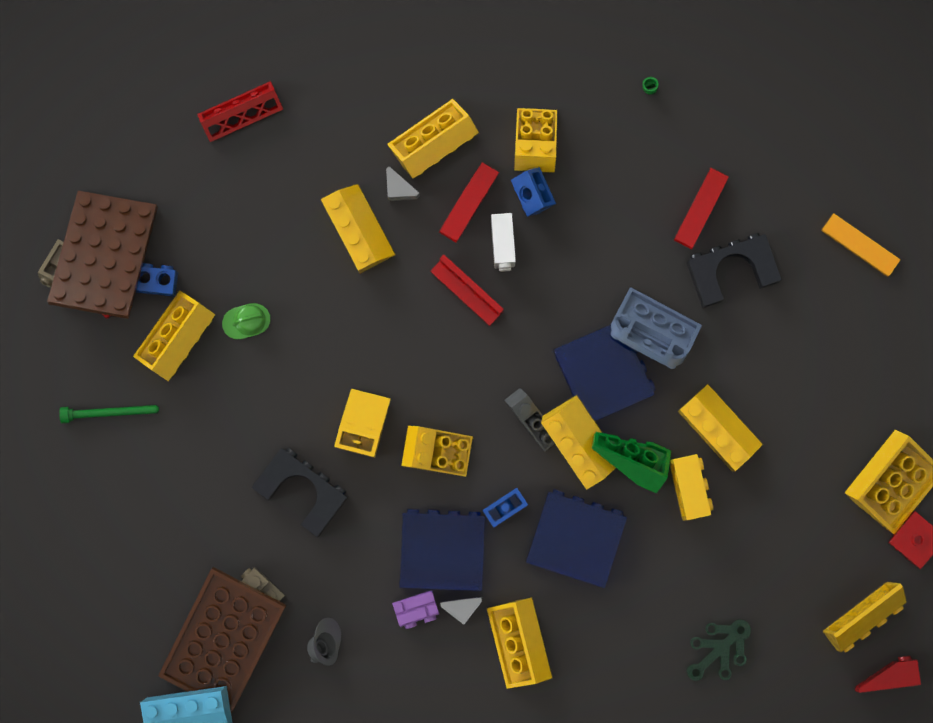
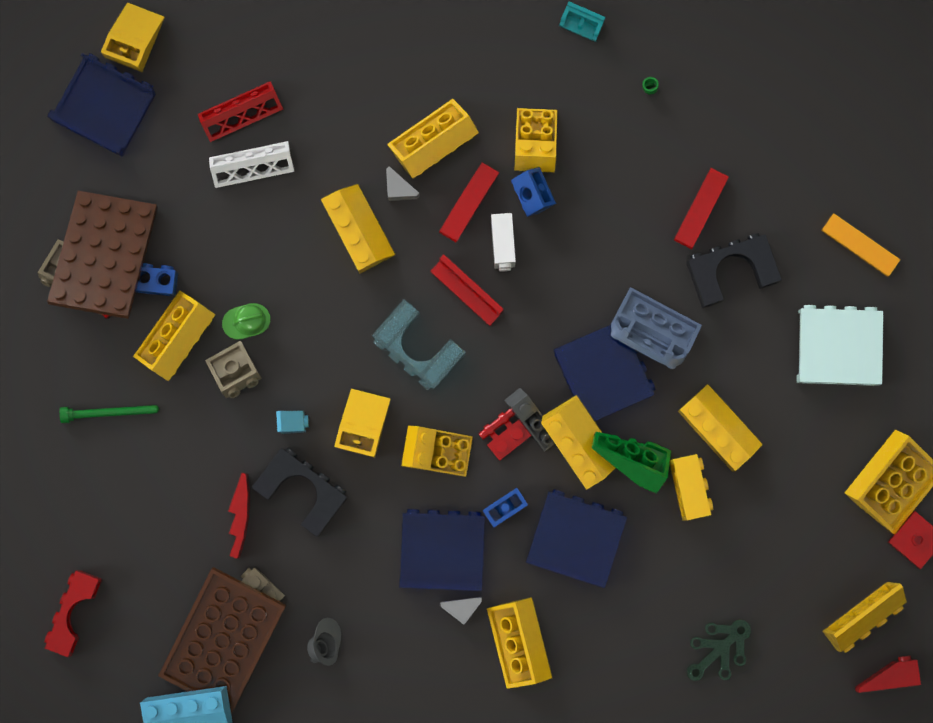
(63, 637): none -> red arch
(103, 104): none -> clear blue panel
(132, 37): none -> yellow slope
(233, 370): none -> dark tan plate
(240, 506): none -> red slope
(249, 158): none -> white fence
(292, 421): none -> medium azure slope
(390, 336): none -> clear light blue arch
(415, 609): medium lavender brick -> none
(507, 440): none -> red plate
(582, 21): none -> teal hinge
(840, 346): none -> light aqua panel

